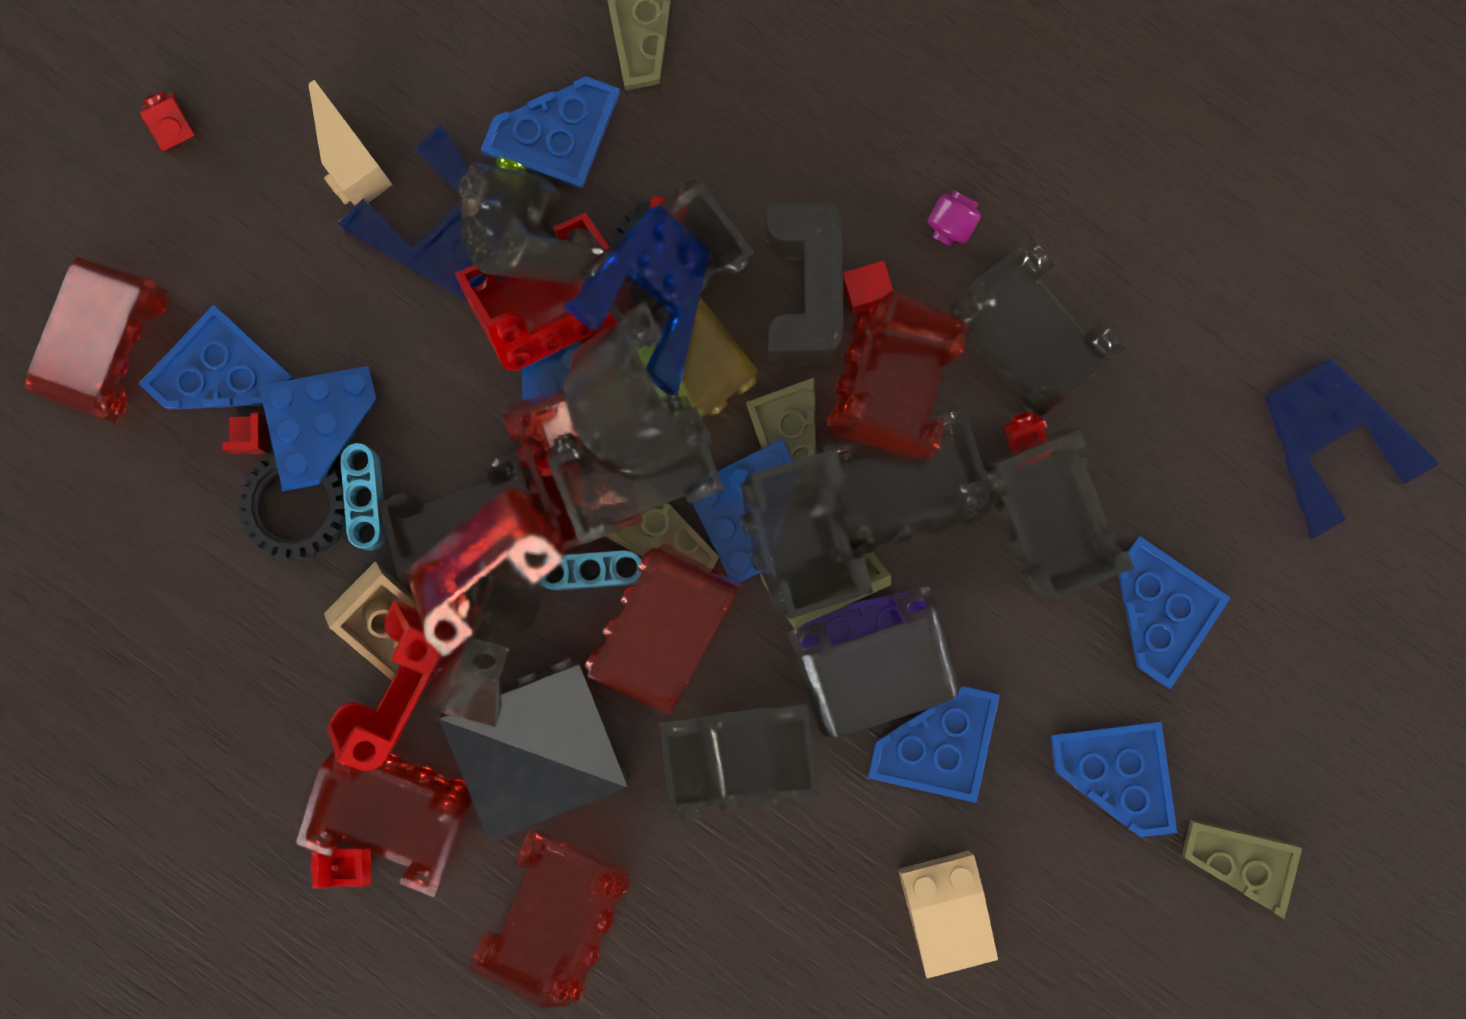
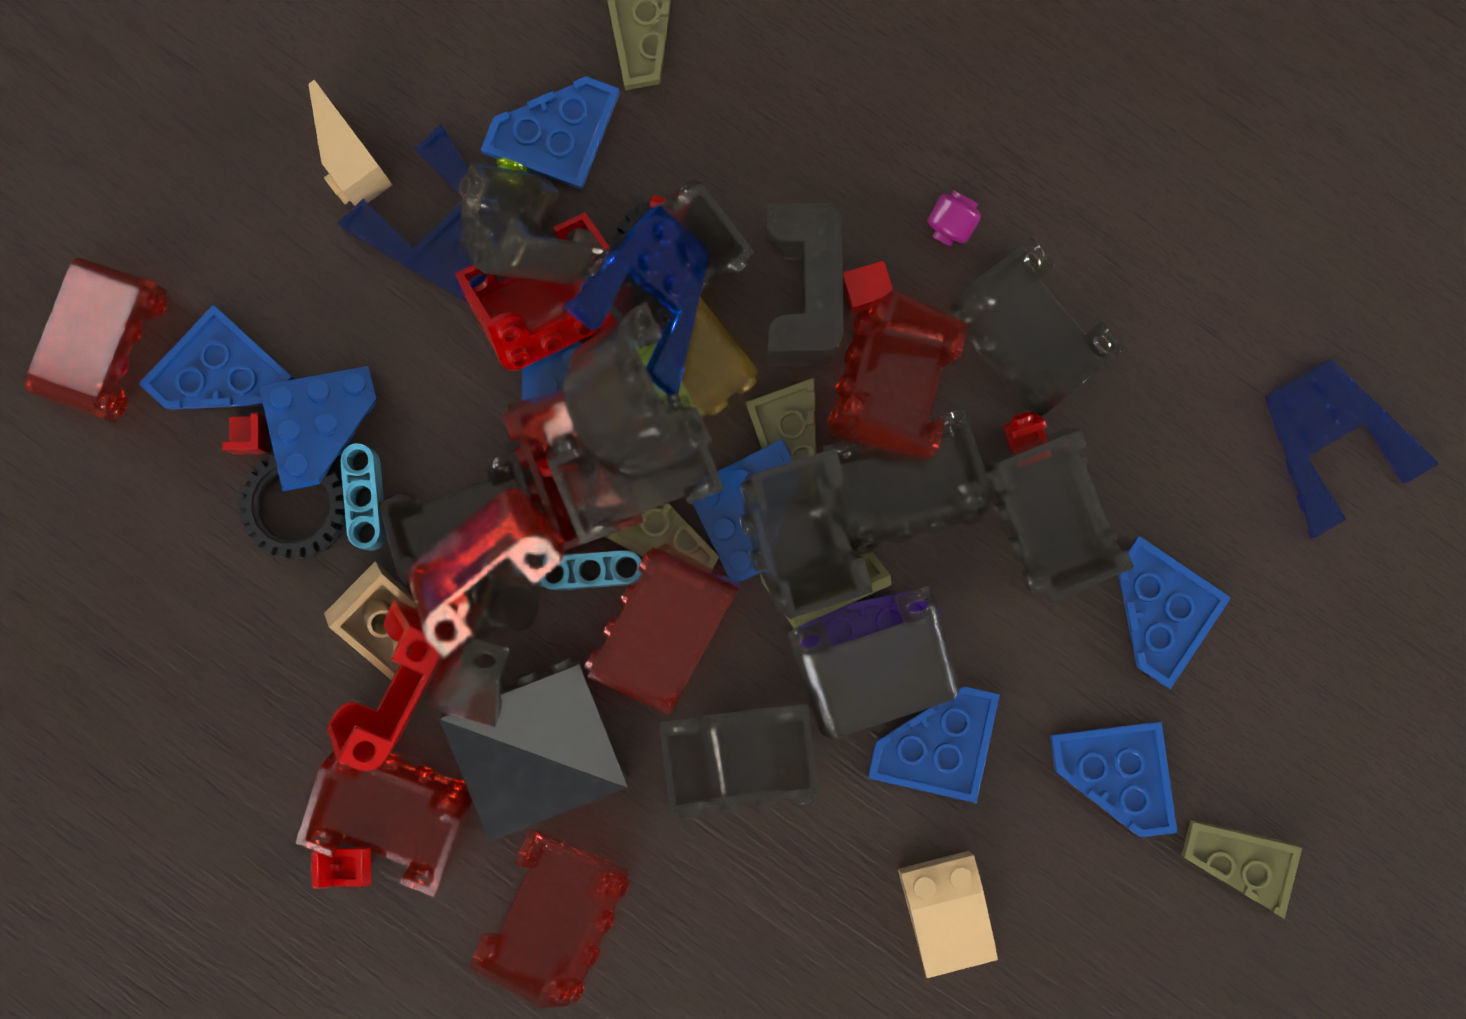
(166, 120): red bracket -> none

